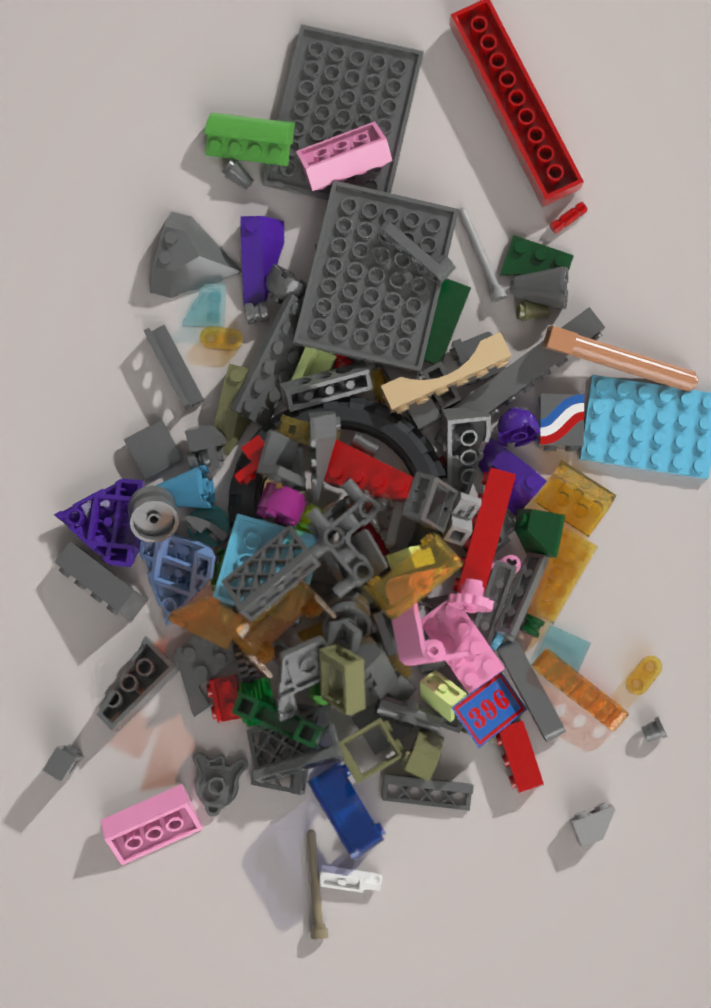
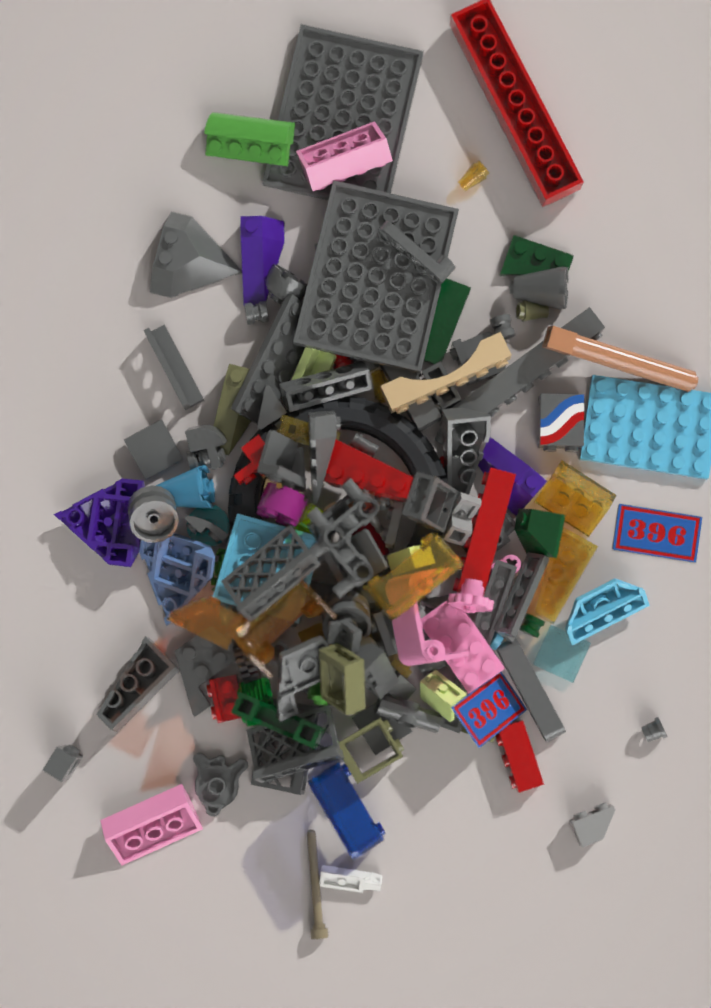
(101, 581): dark grey wedge -> none
(208, 308): clear light blue wing -> none
(222, 338): clear yellow plate -> none
(237, 174): dark grey cone -> none
(271, 408): none -> dark grey slope
(423, 754): olive wedge -> none
(433, 784): dark grey fence -> none
(475, 174): none -> clear yellow cone
(498, 292): light grey piece -> none
(502, 324): none -> dark grey wheel
(517, 427): dark purple cylinder -> none
(568, 217): red axle -> none
(580, 689): clear orange beam -> none
(604, 608): none -> medium azure wedge
(644, 676): clear yellow plate -> none
(657, 533): none -> sticker

